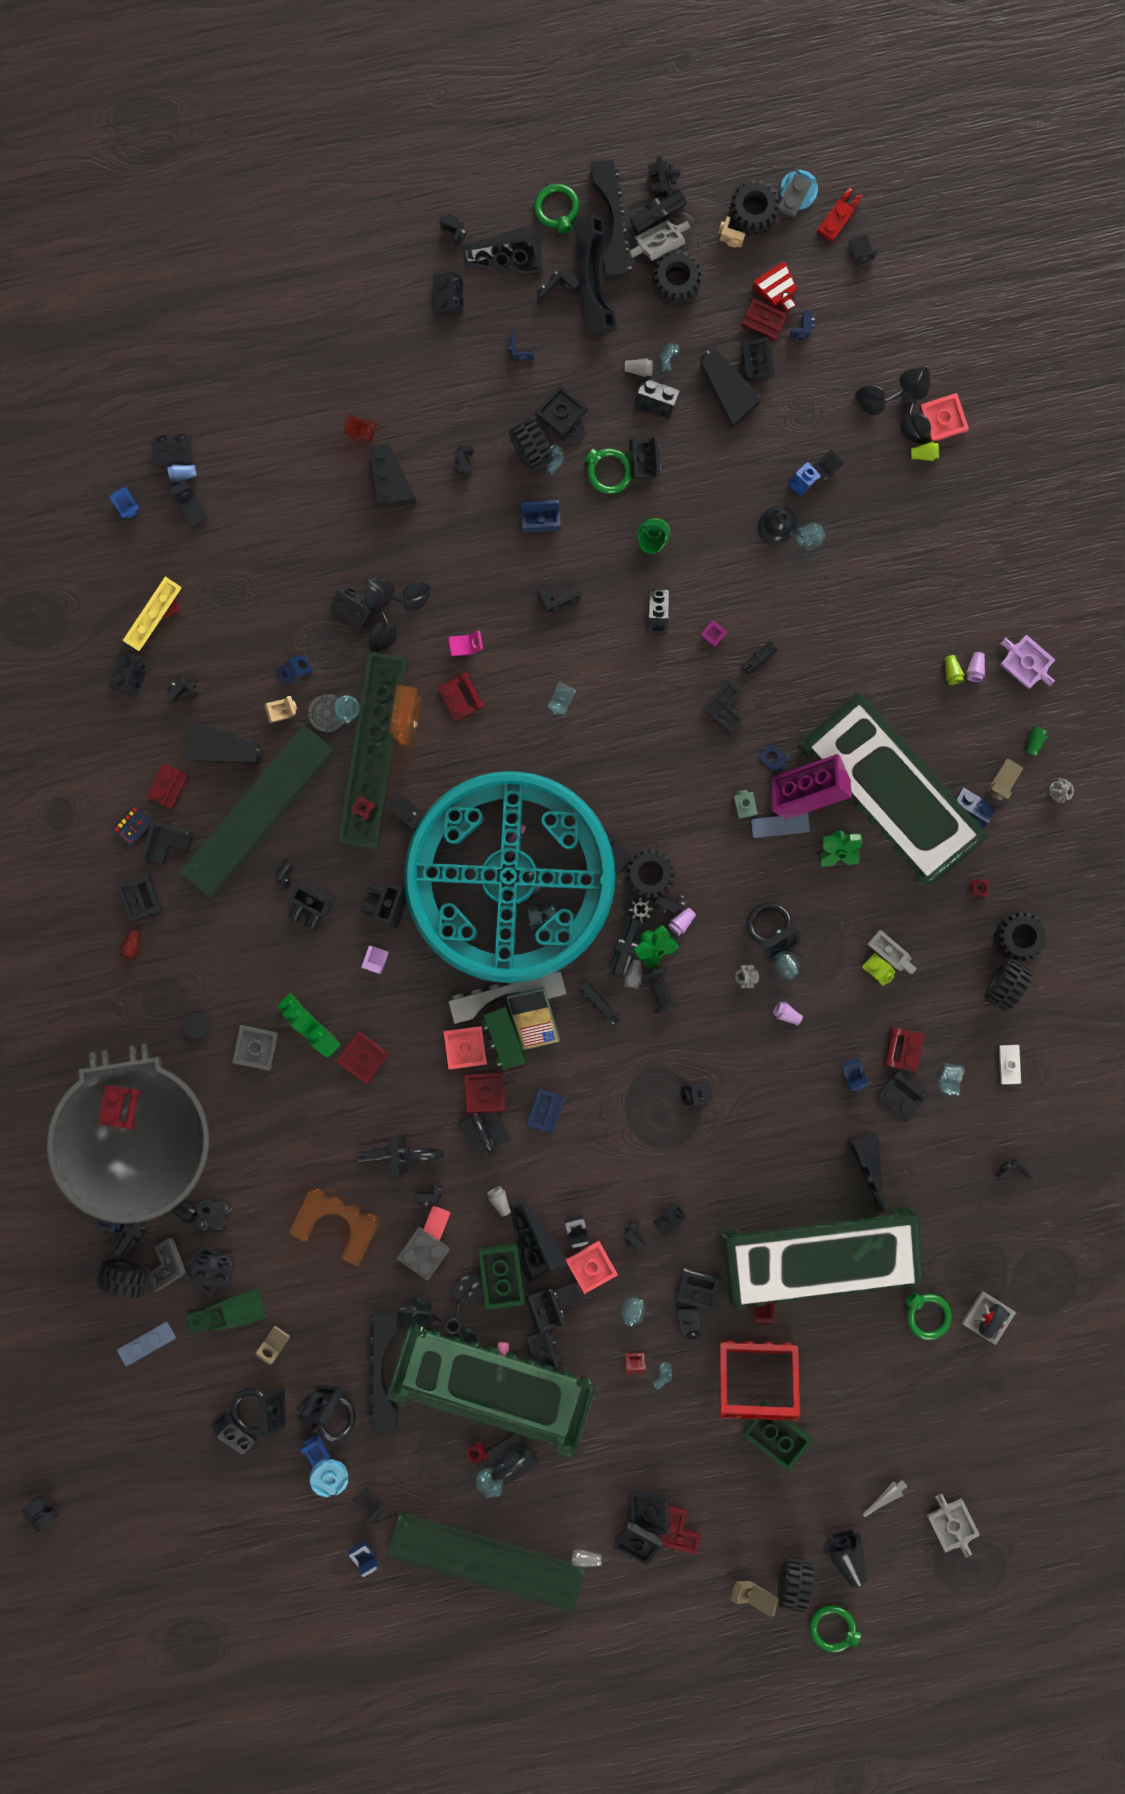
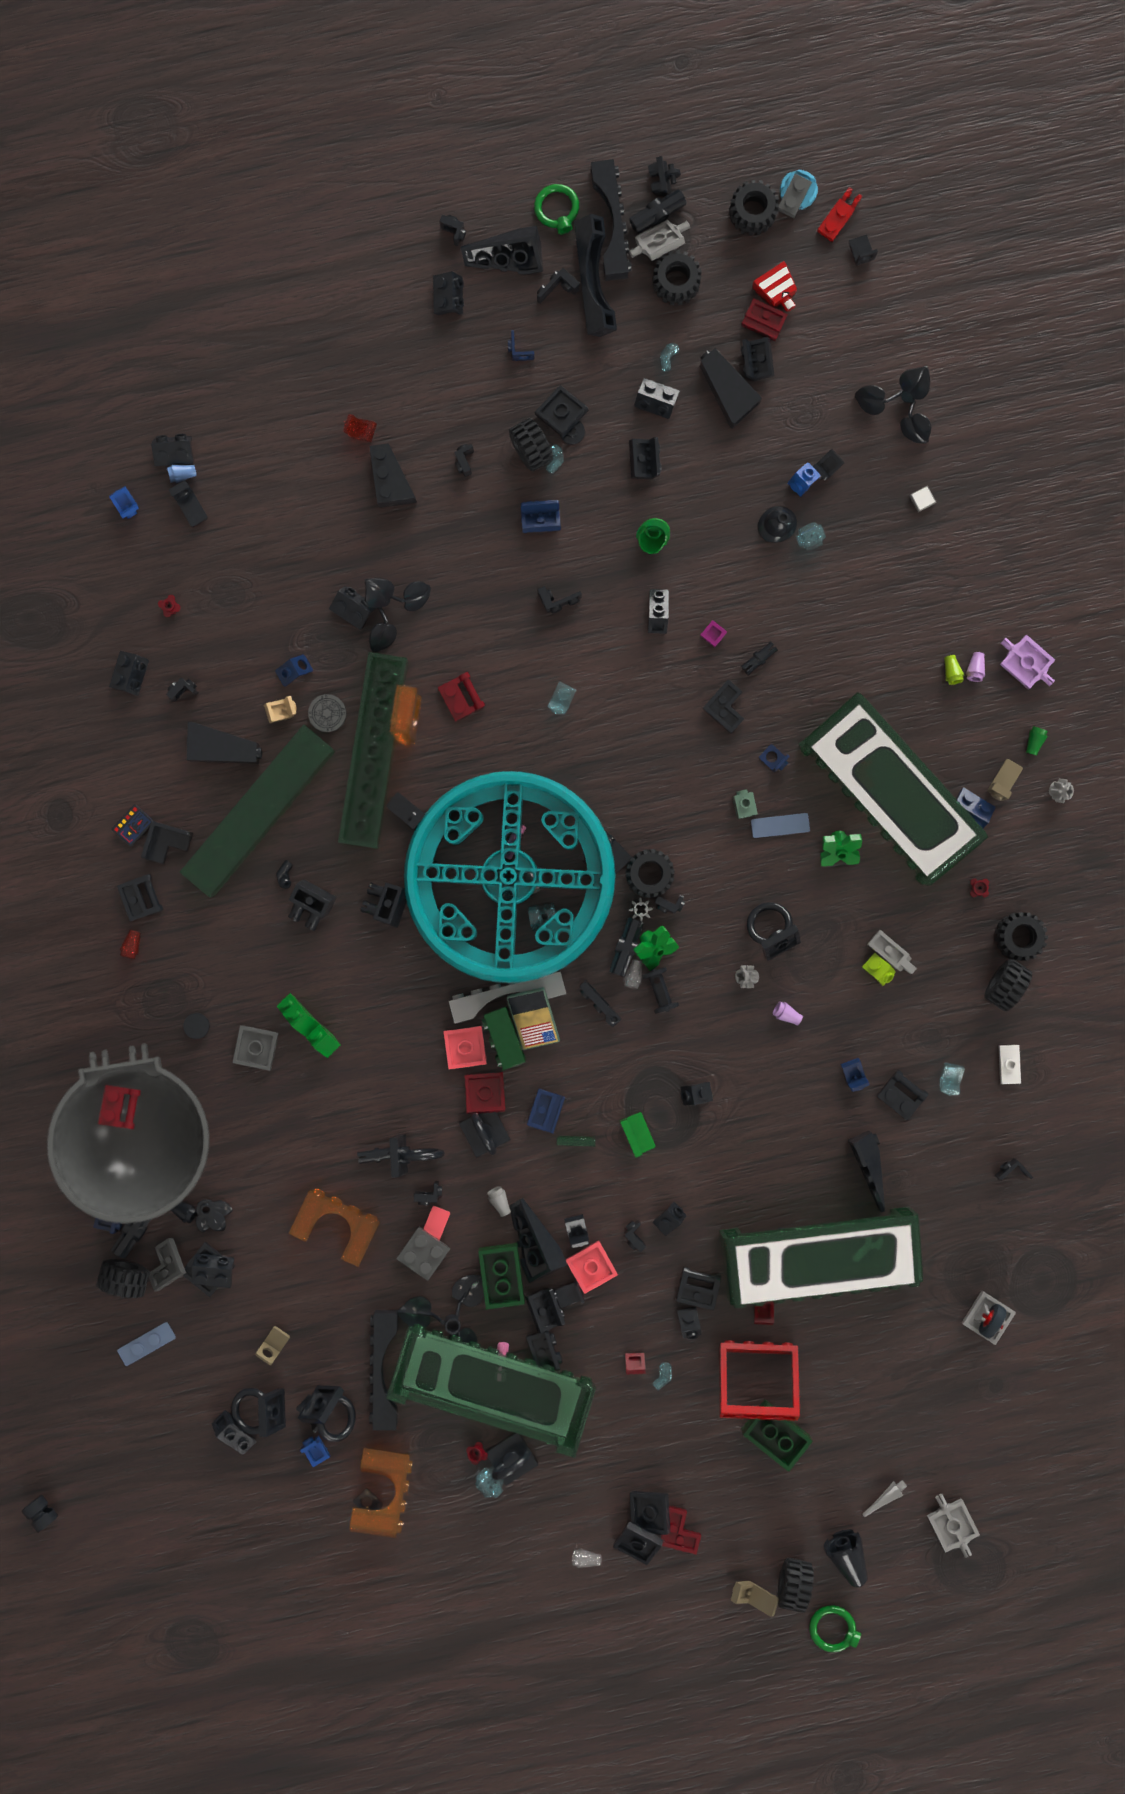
(152, 614): light yellow fence -> none
(167, 786): dark red plate -> none
(228, 1312): dark green piece -> none
(328, 1478): medium azure tile -> none
(346, 709): clear light blue wheel -> none
(362, 802): dark red plate -> none
(362, 1057): dark red plate -> none
(364, 1558): dark blue bracket -> none
(375, 959): lavender panel -> none
(387, 1520): none -> clear orange arch
(464, 644): dark pink bracket -> none
(486, 1562): clear green brick -> none
(576, 1141): none -> clear green tile
(594, 457): green piece -> none
(632, 1311): clear light blue head -> none
(637, 1134): none -> green panel
(640, 367): light grey cone -> none
(681, 922): lavender cone -> none
(731, 237): tan bracket -> none
(786, 965): clear light blue head -> none
(803, 333): dark blue bracket -> none
(810, 787): magenta slope -> none
(909, 1052): dark red plate -> none
(915, 1302): green piece -> none
(922, 498): none -> white tile
(926, 452): lime cone -> none
(945, 417): coral plate -> none

